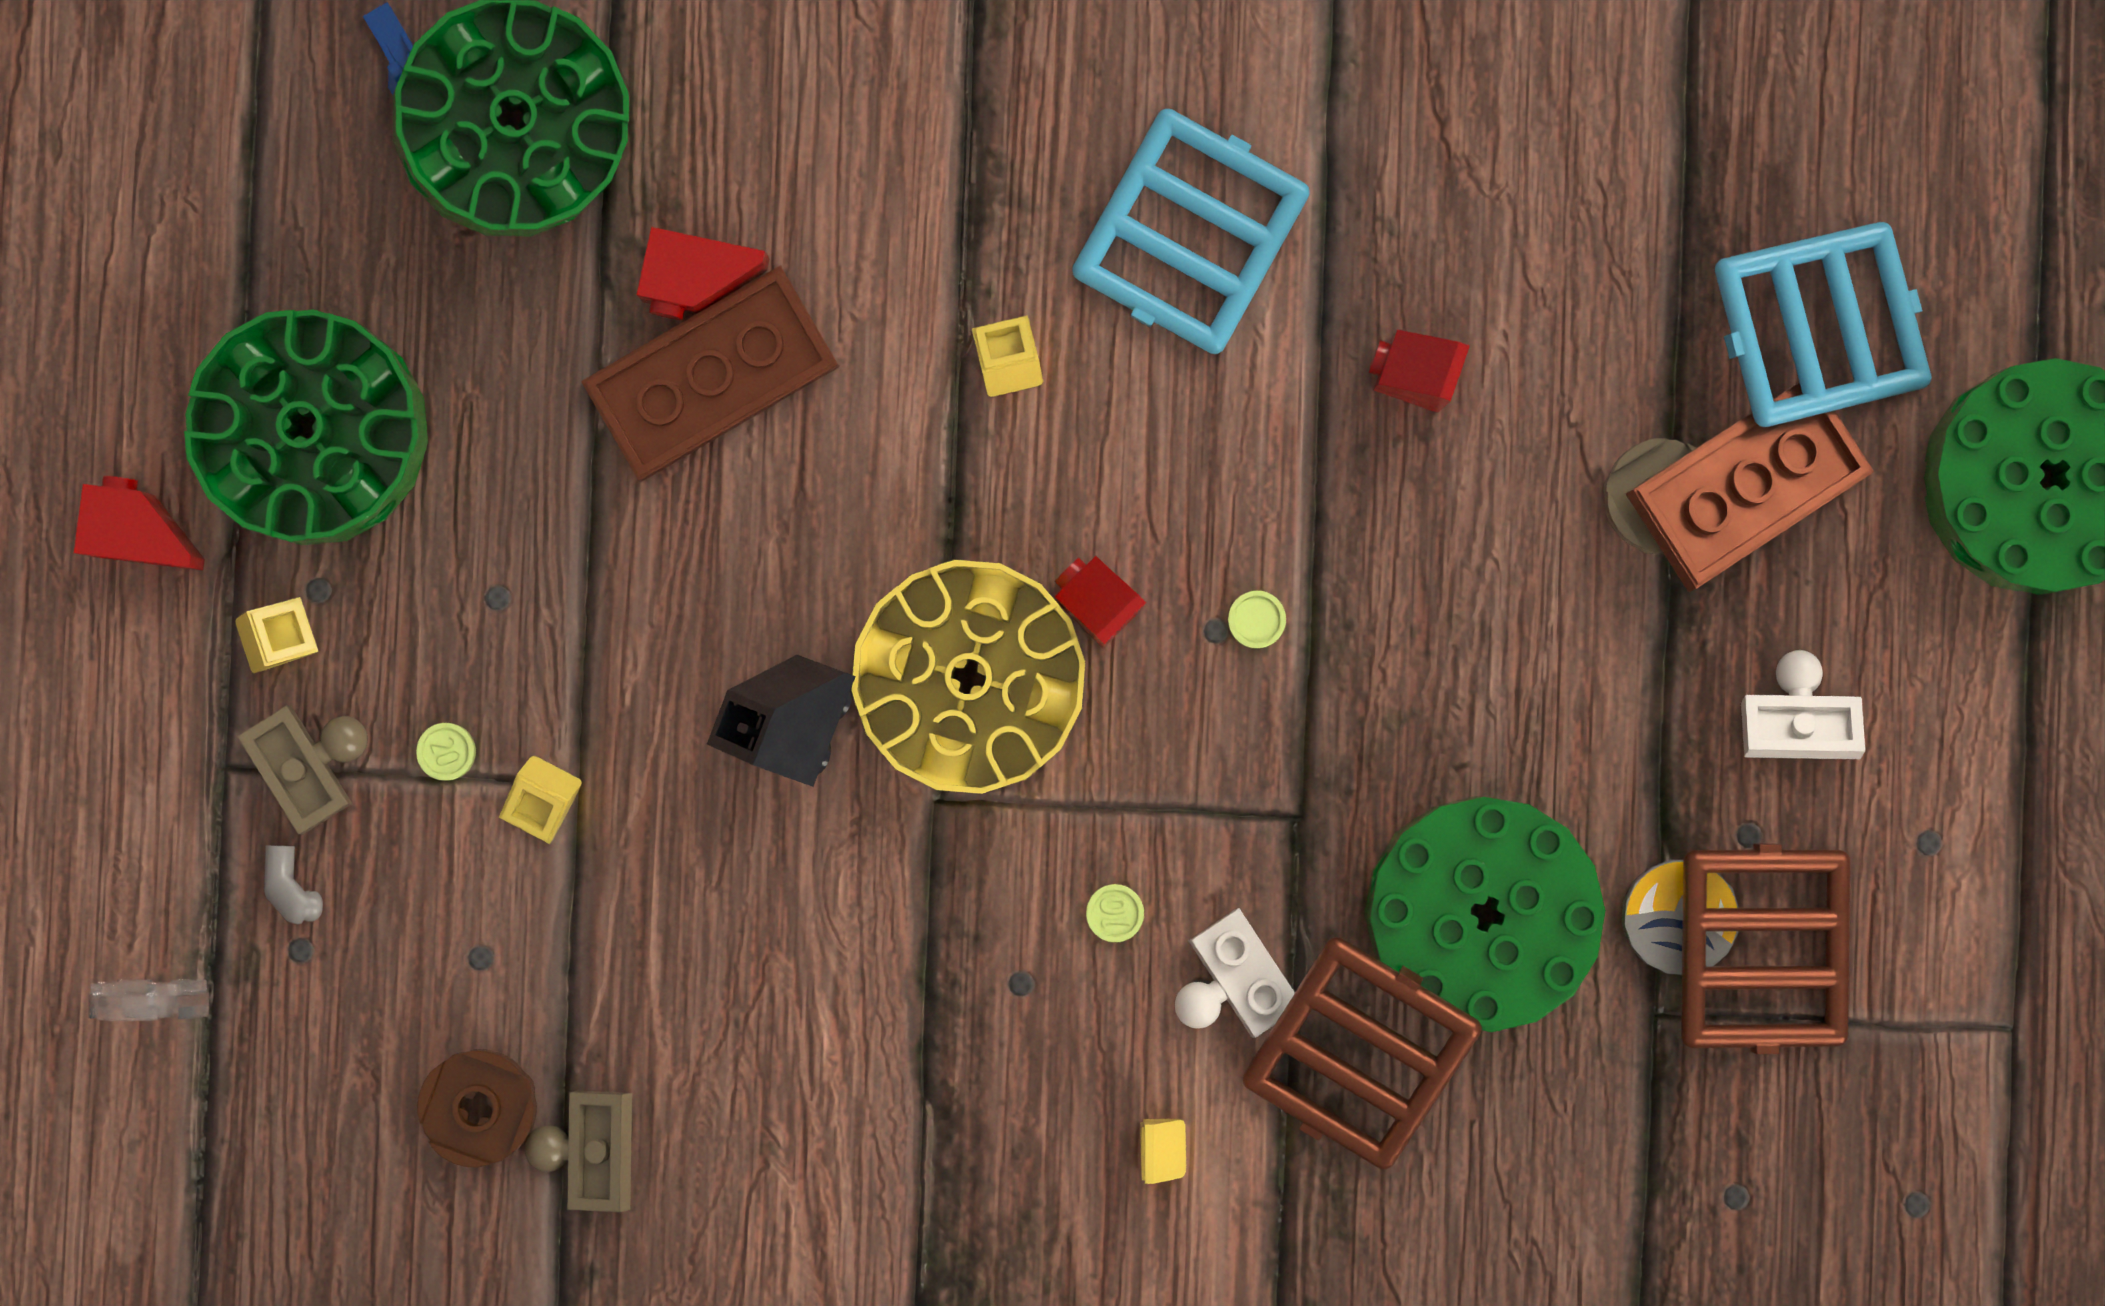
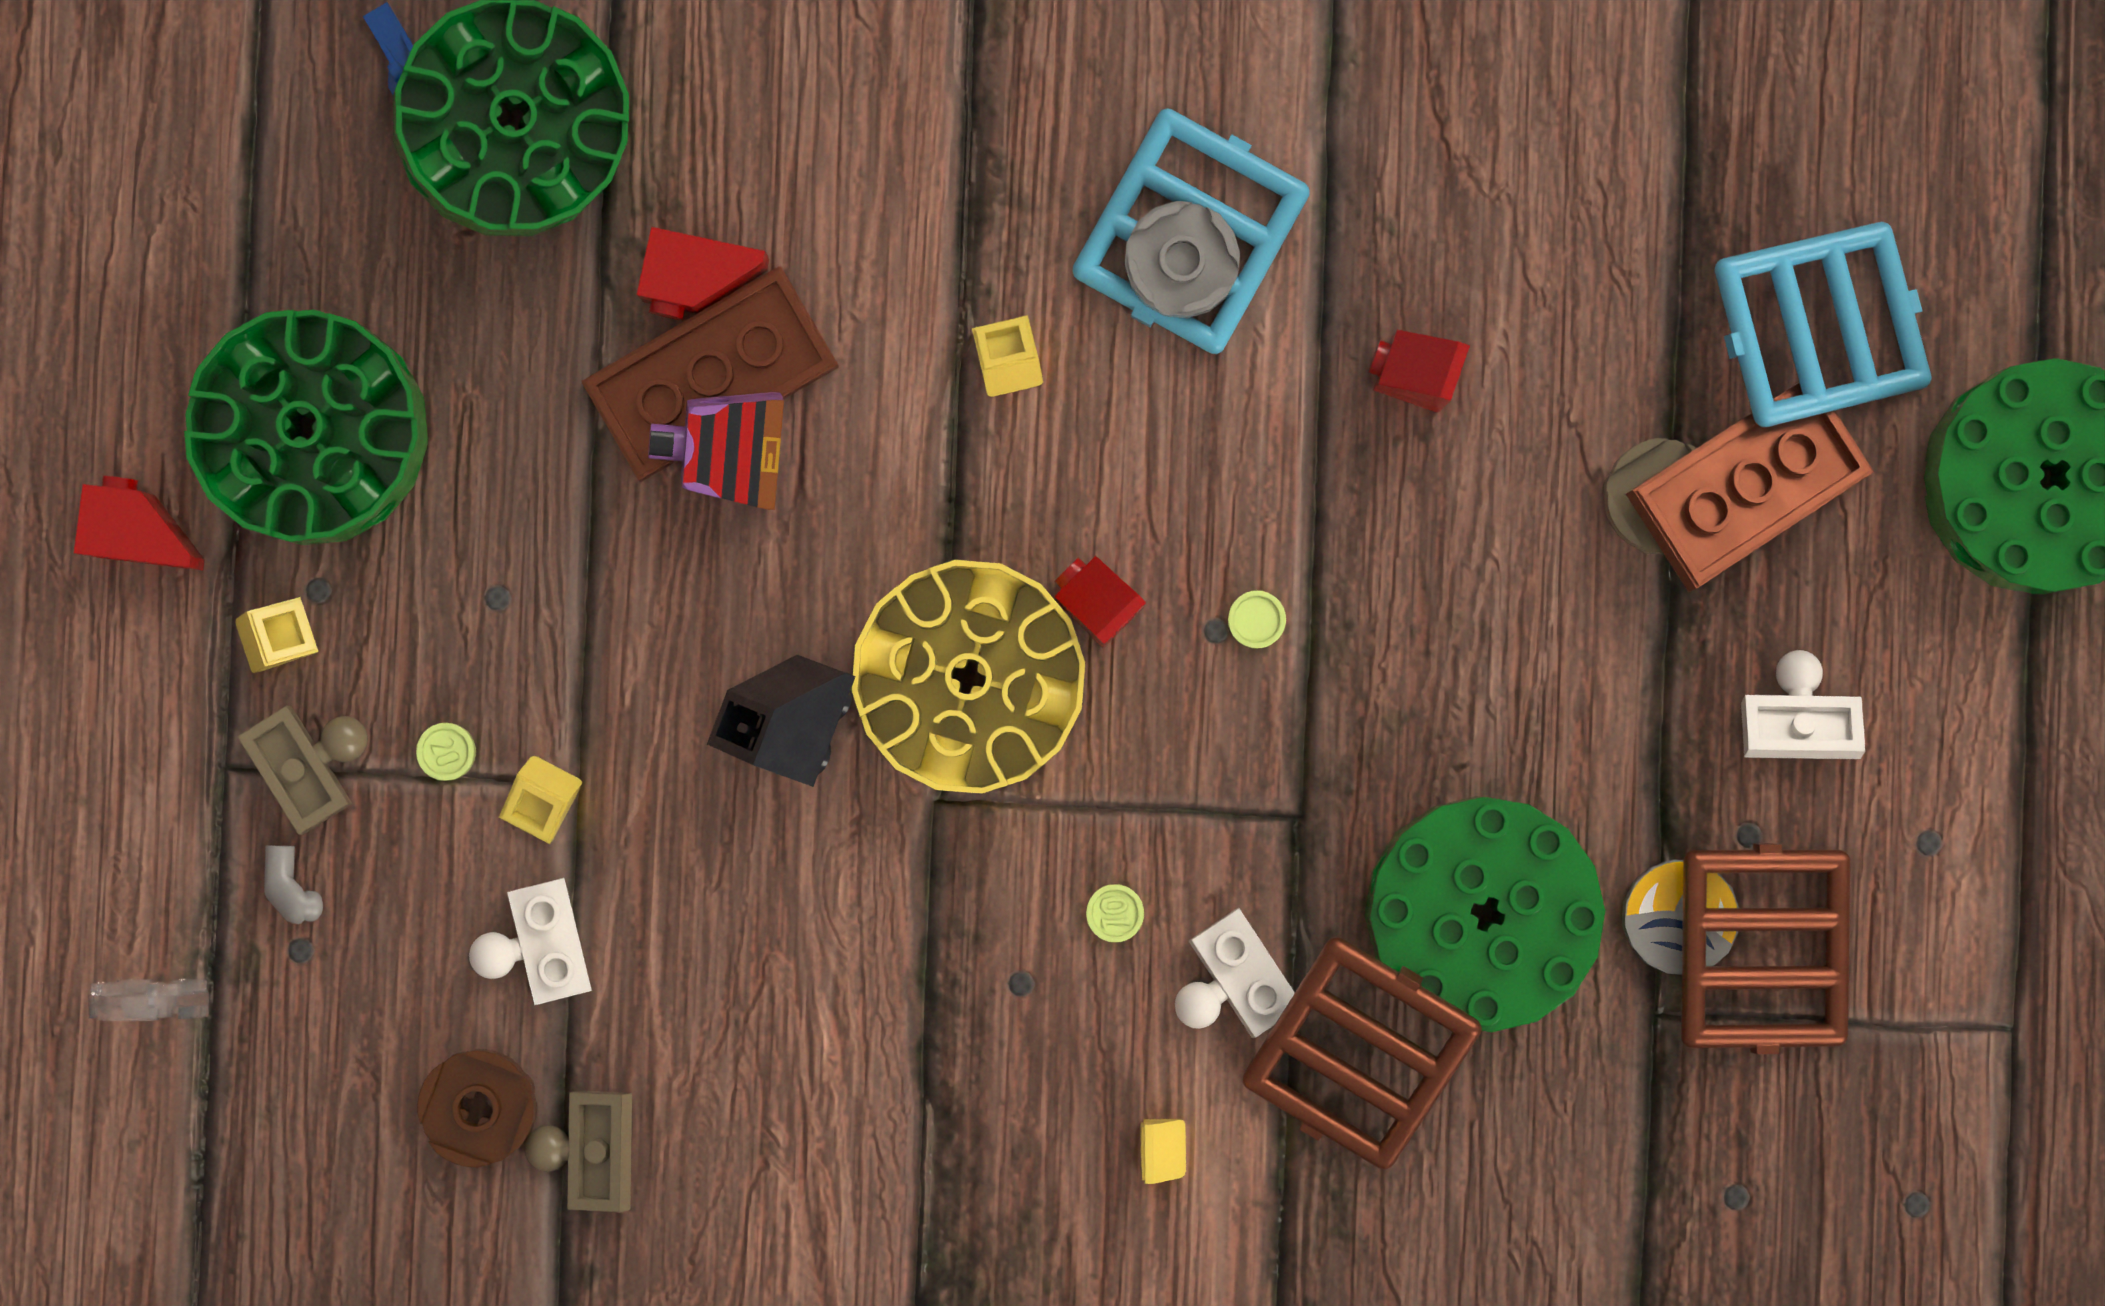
(544, 941): none -> white plate
(726, 447): none -> torso
(1182, 259): none -> light grey tile

